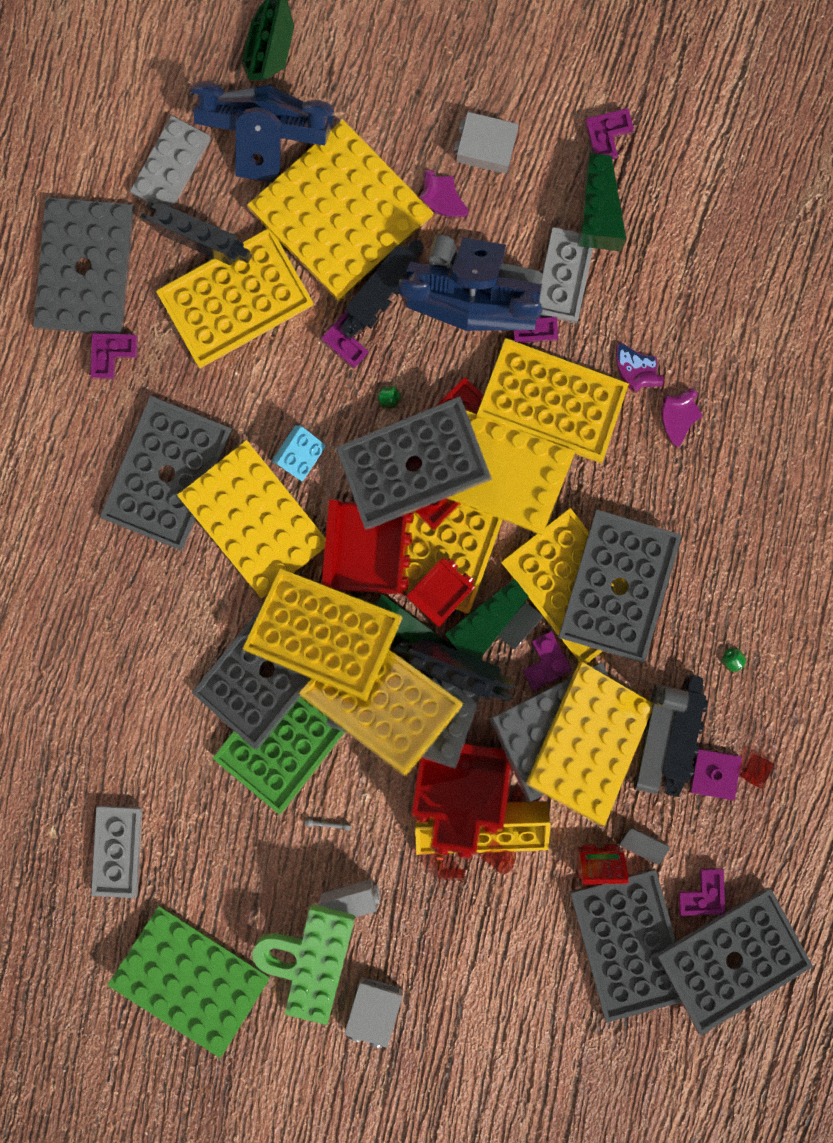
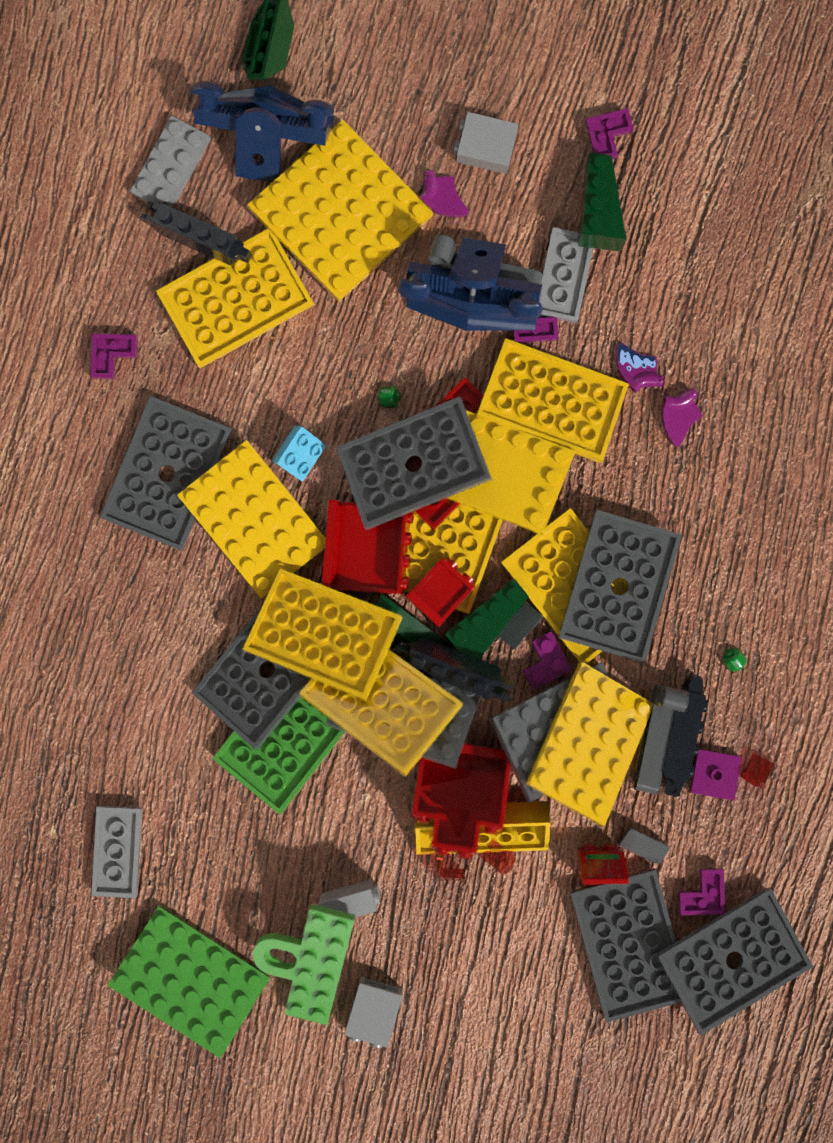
(90, 300): dark grey plate -> none
(309, 822): light grey hinge -> none
(349, 350): magenta plate -> none
(379, 290): black hinge -> none

